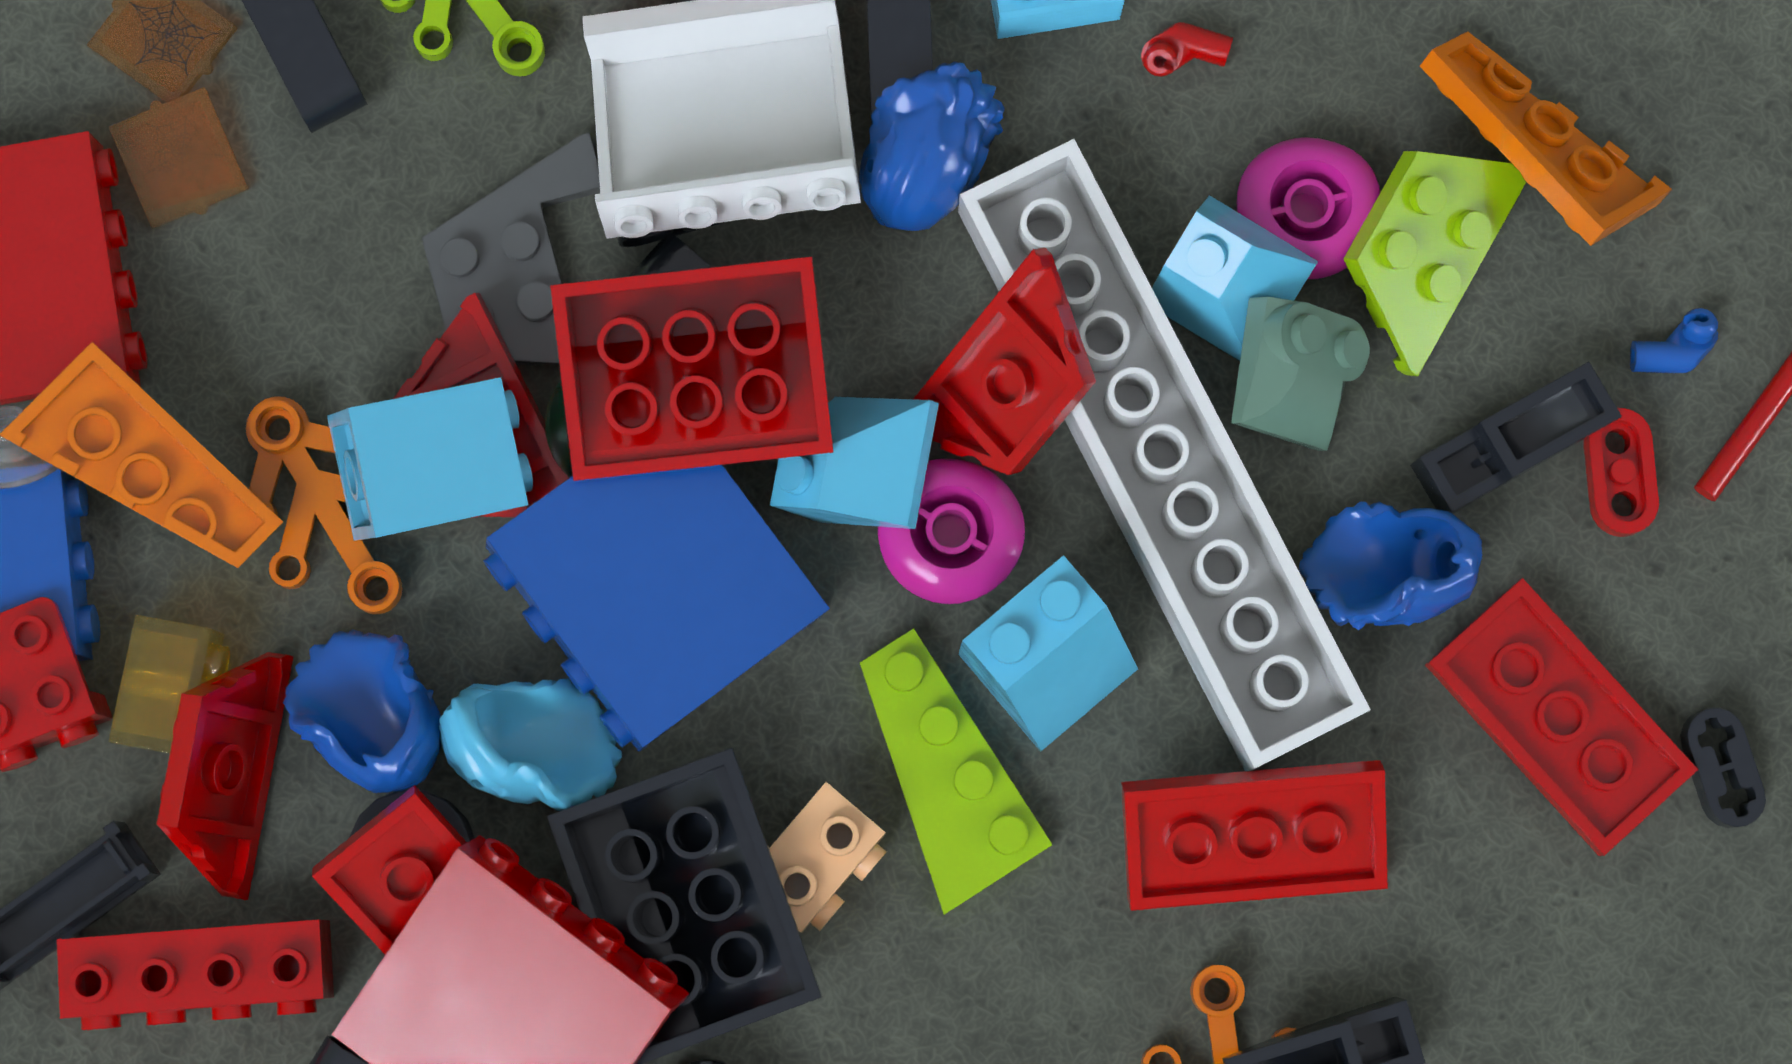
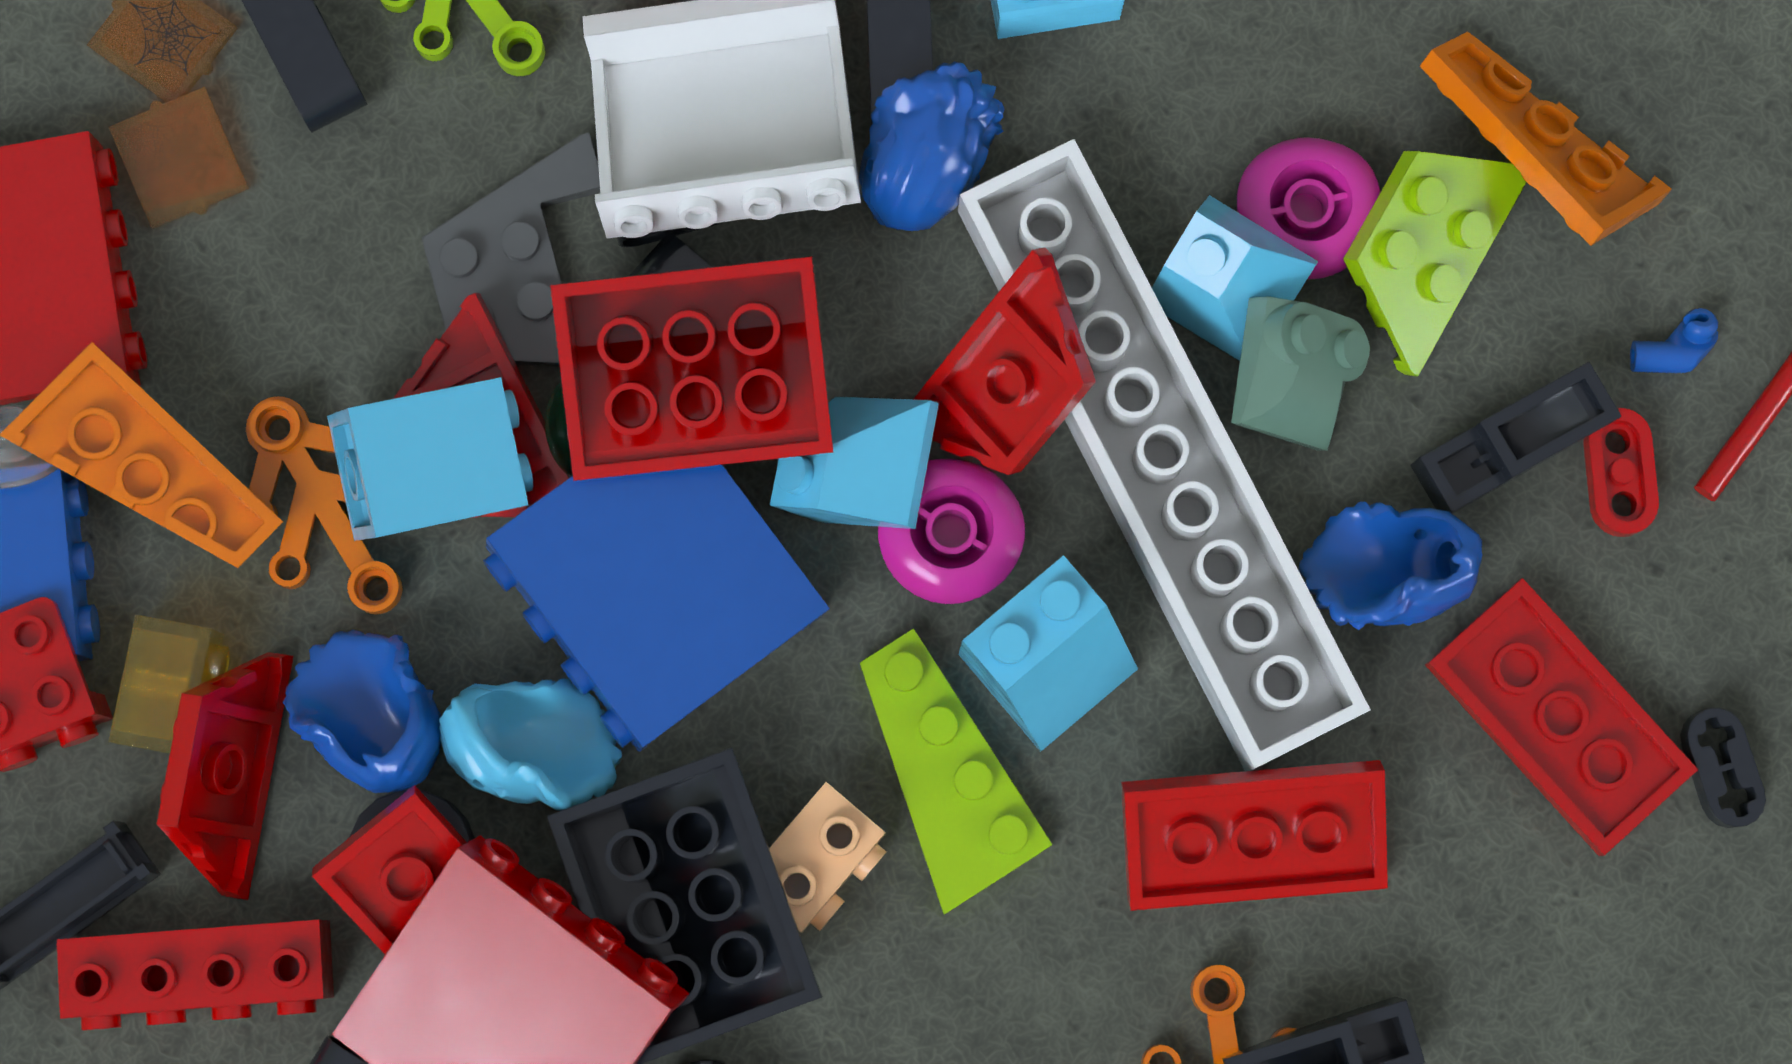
(1181, 44): red arm -> none

